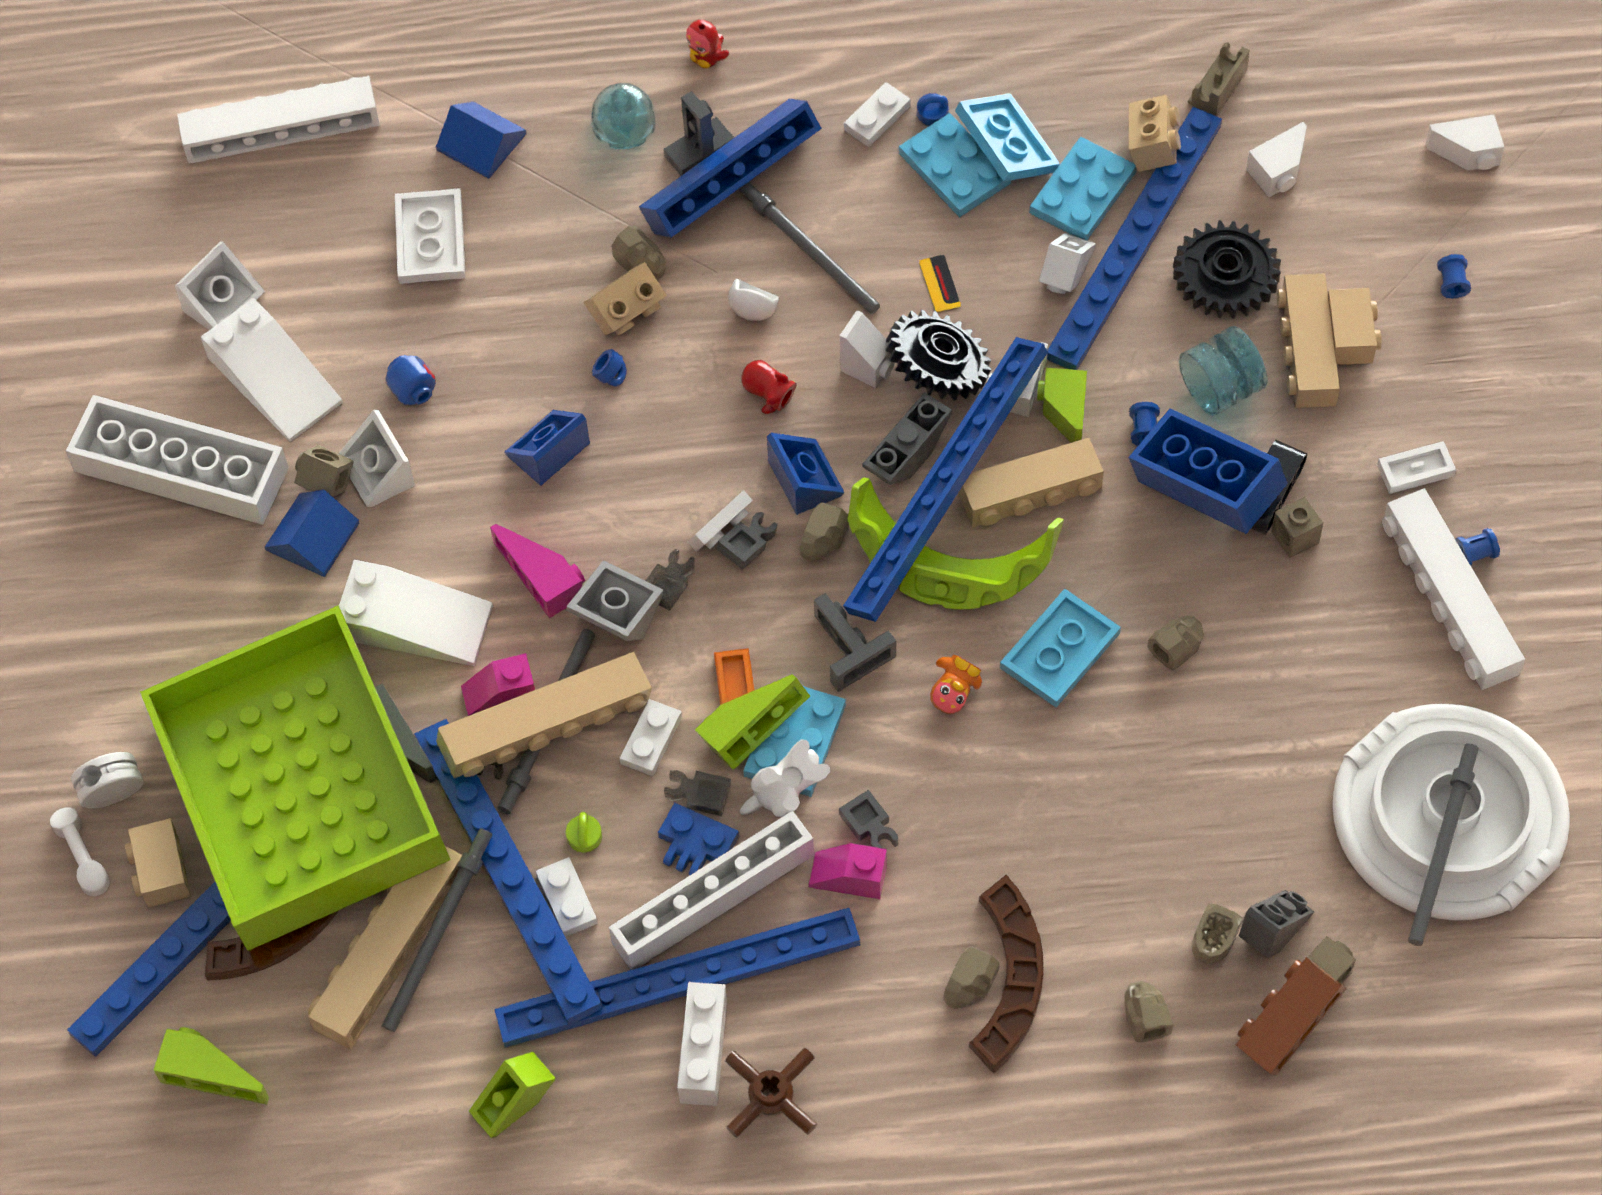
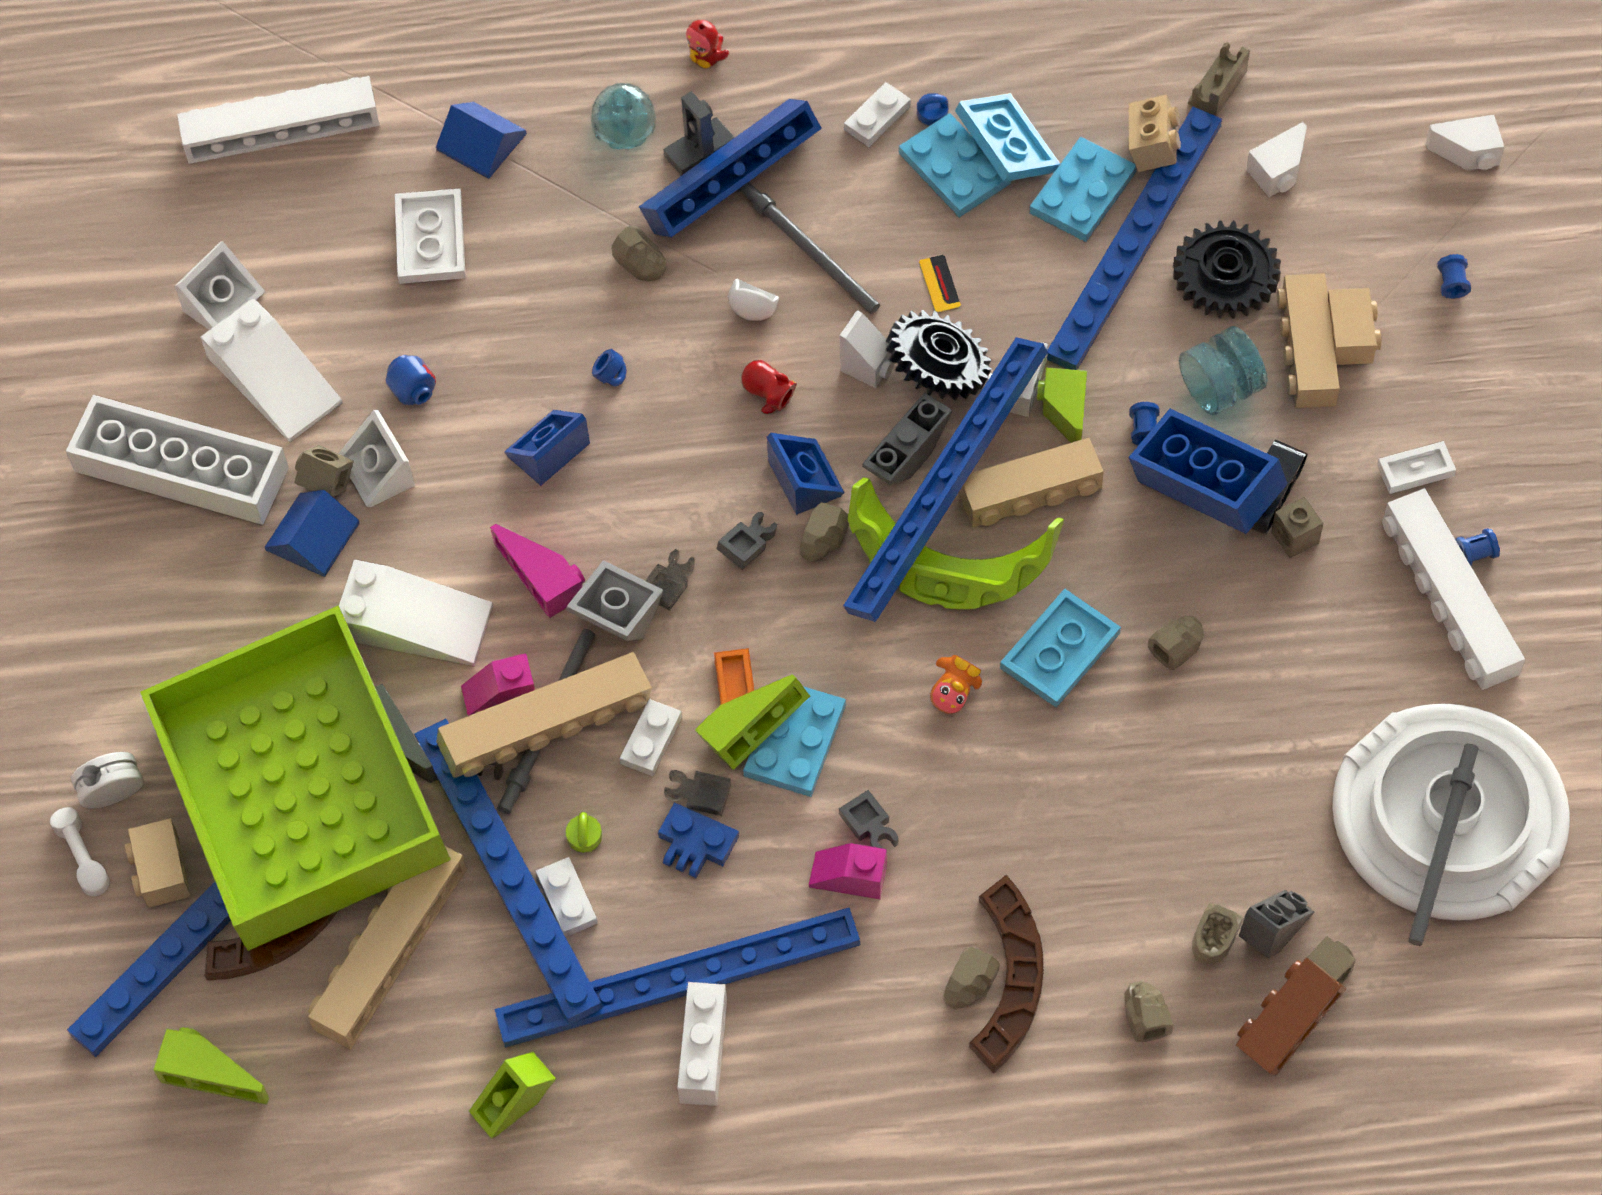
(468, 866): dark grey bar -> none
(625, 299): tan brick -> none
(712, 891): white brick -> none
(732, 513): white plate -> none
(770, 1104): reddish brown bar -> none
(781, 784): white animal -> none
(859, 655): dark grey bracket -> none
(1066, 263): white slope -> none

